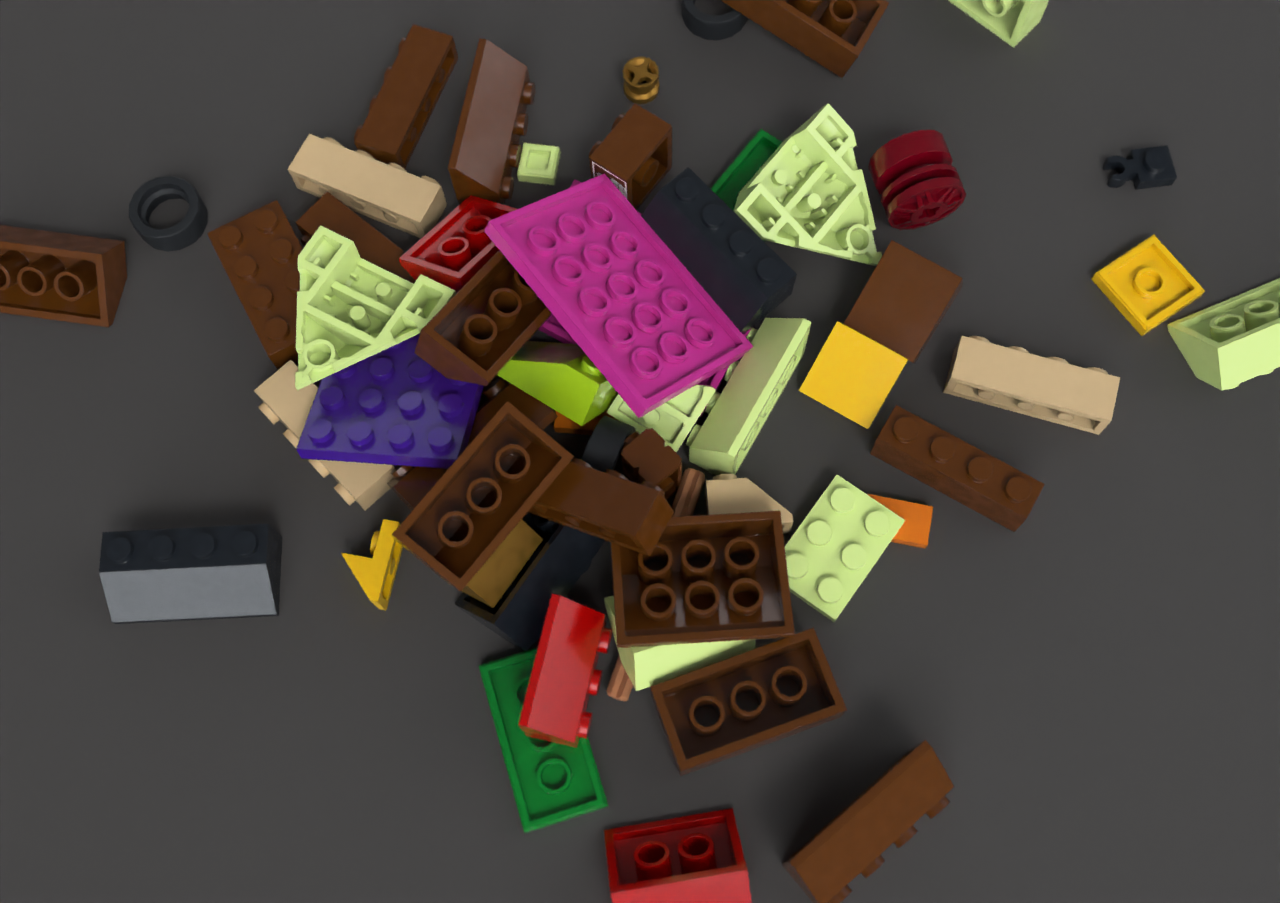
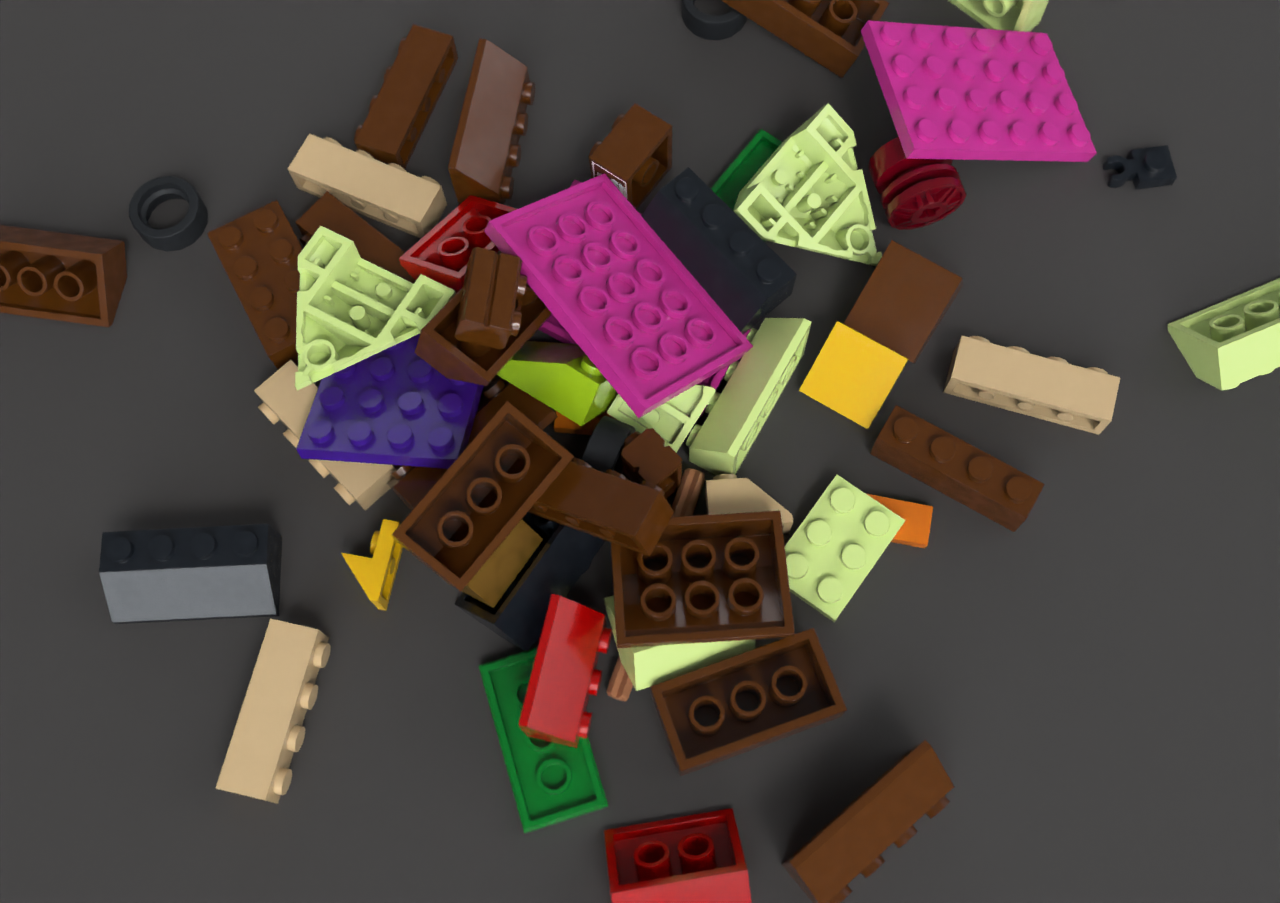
(274, 712): none -> tan brick
(489, 298): none -> reddish brown brick
(538, 164): yellowish green tile -> none
(637, 71): pearl gold wheel -> none
(976, 93): none -> dark pink plate
(1147, 285): yellow tile -> none

